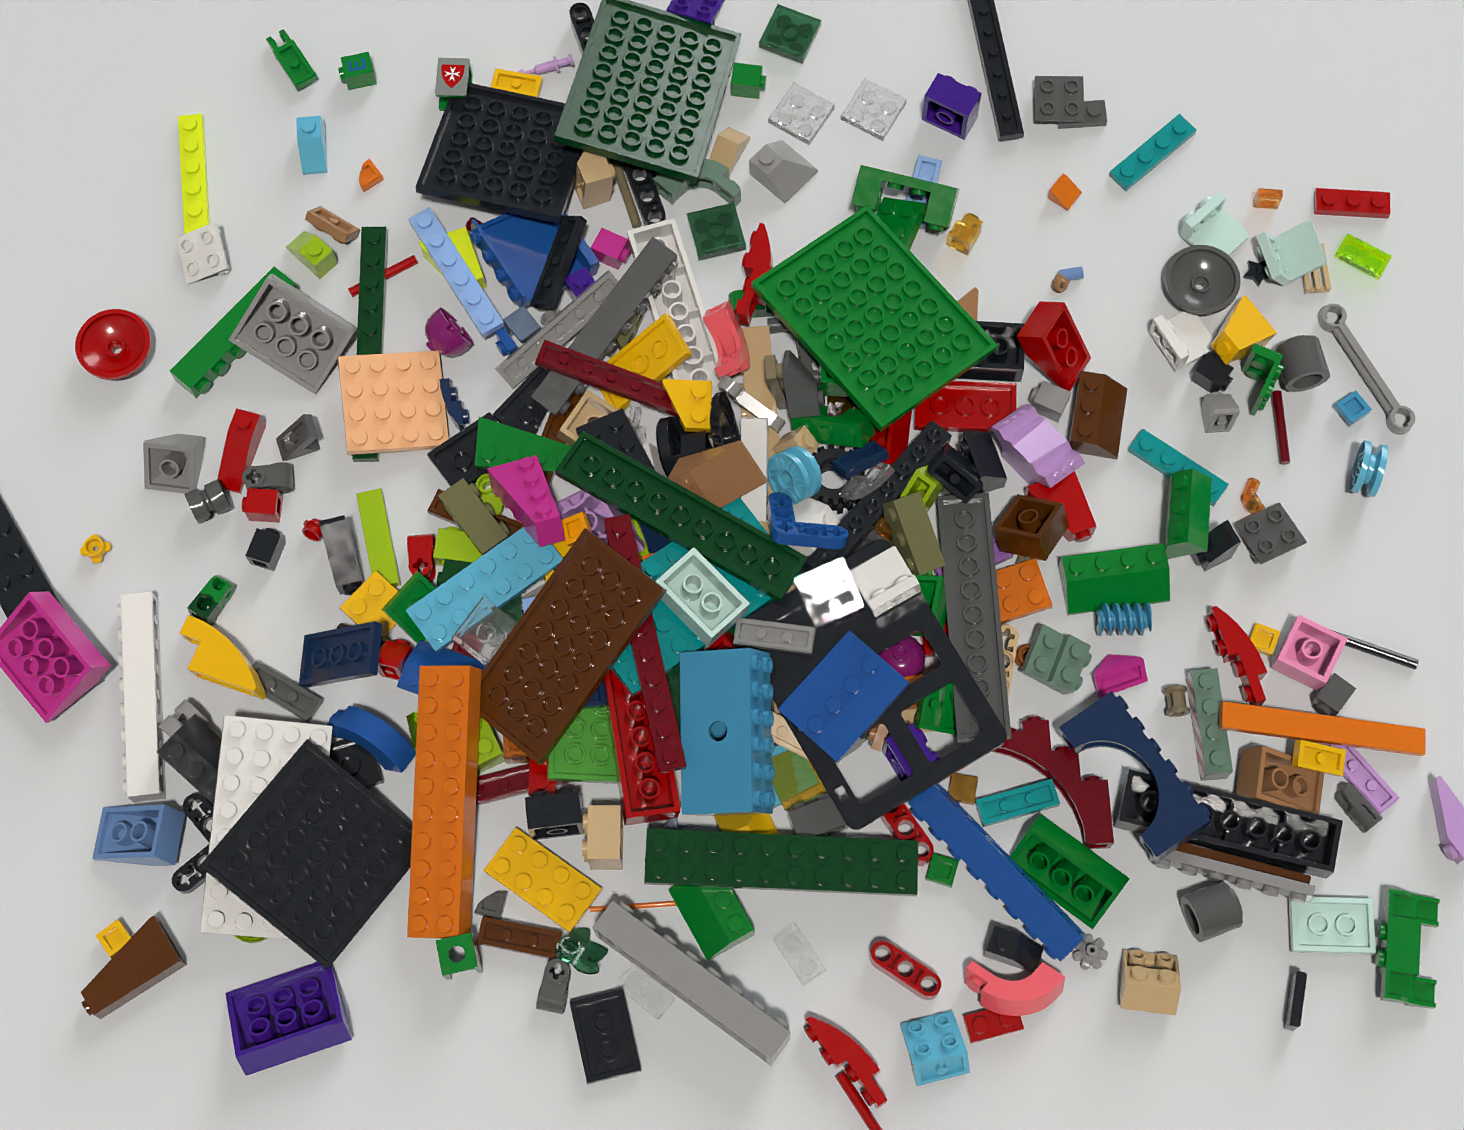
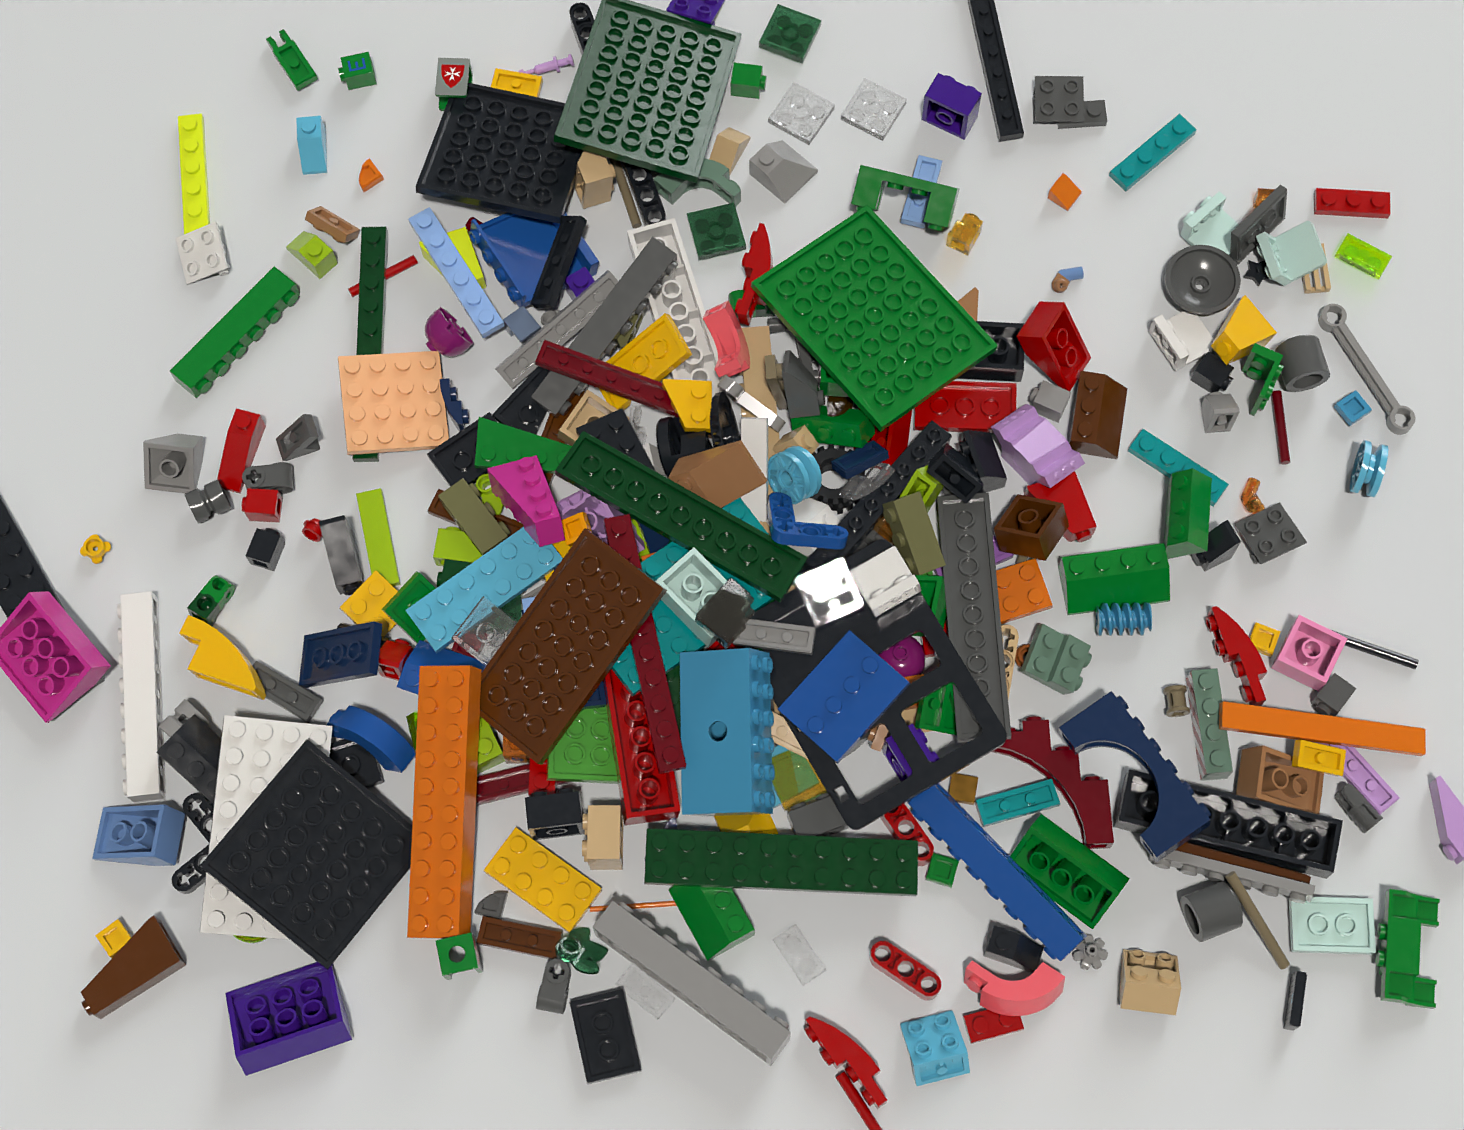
(105, 334): red dish -> none
(292, 333): light grey slope -> none
(420, 555): red piece -> none
(505, 343): blue plate -> none
(611, 248): dark pink brick -> none
(726, 613): none -> clear smoke piece
(902, 218): green plate -> none
(1119, 673): dark pink slope -> none
(1257, 920): none -> dark tan bar
(1262, 219): none -> dark grey tile

